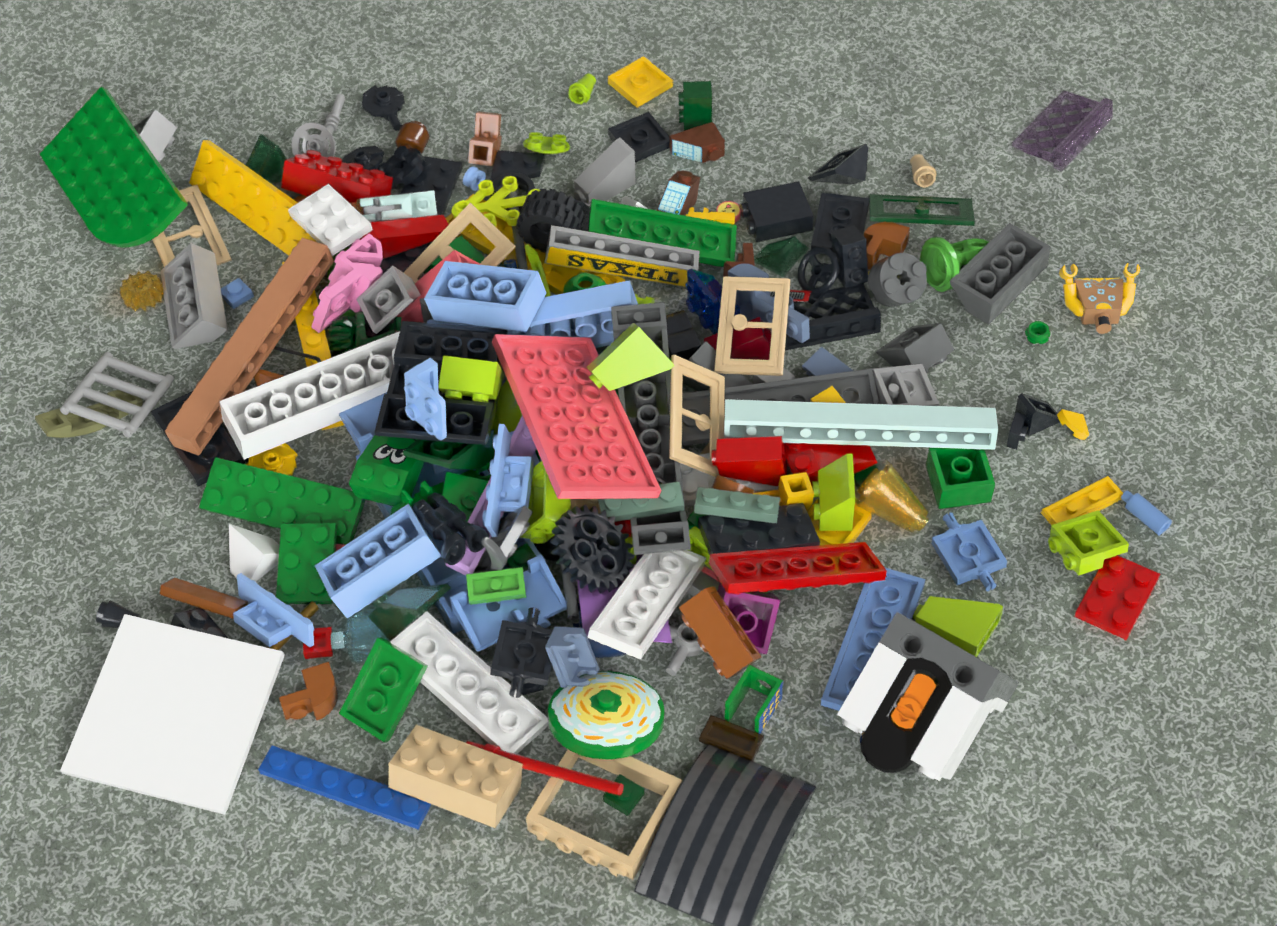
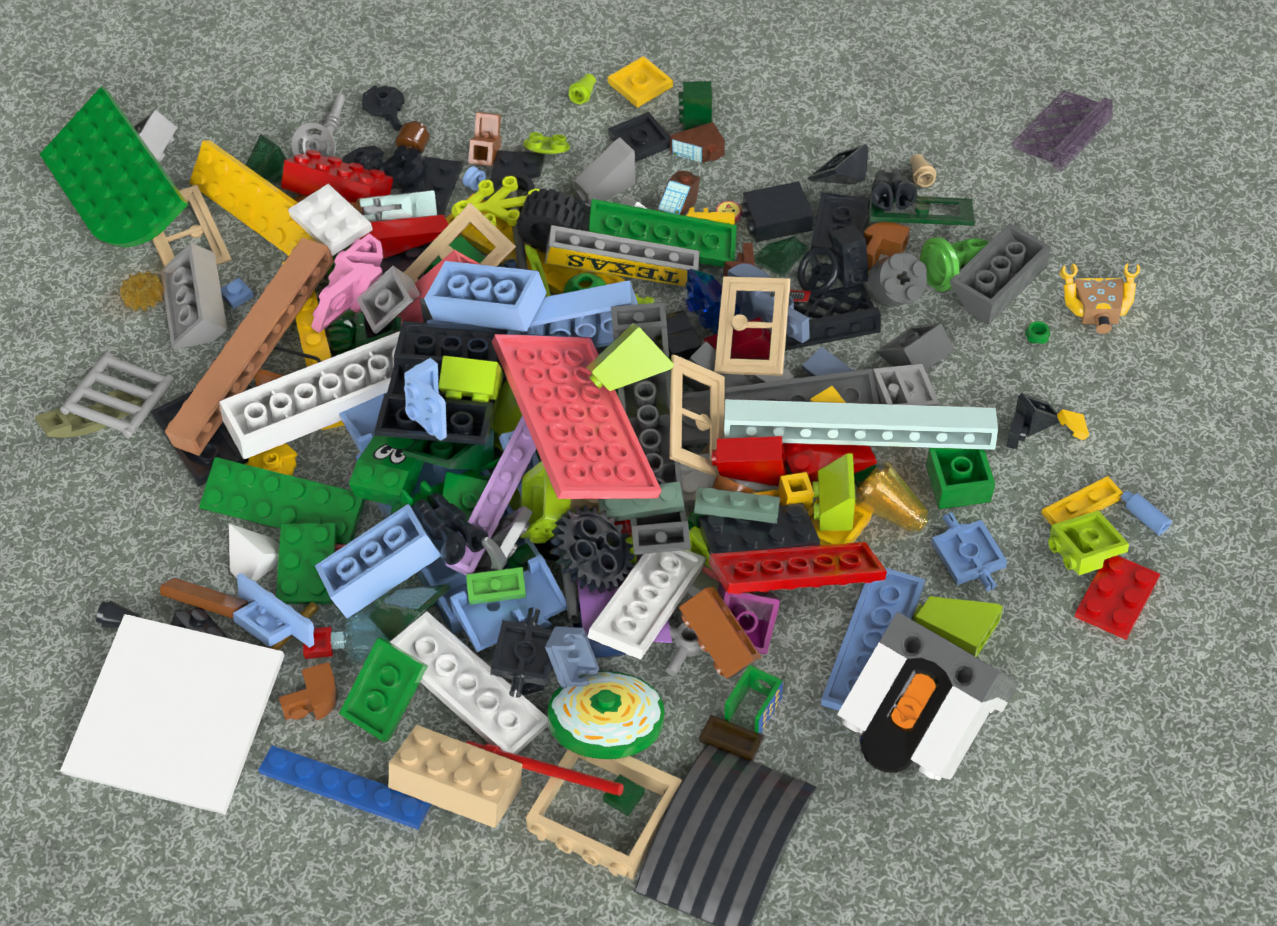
(509, 481): light blue bracket -> none
(890, 186): none -> black piece

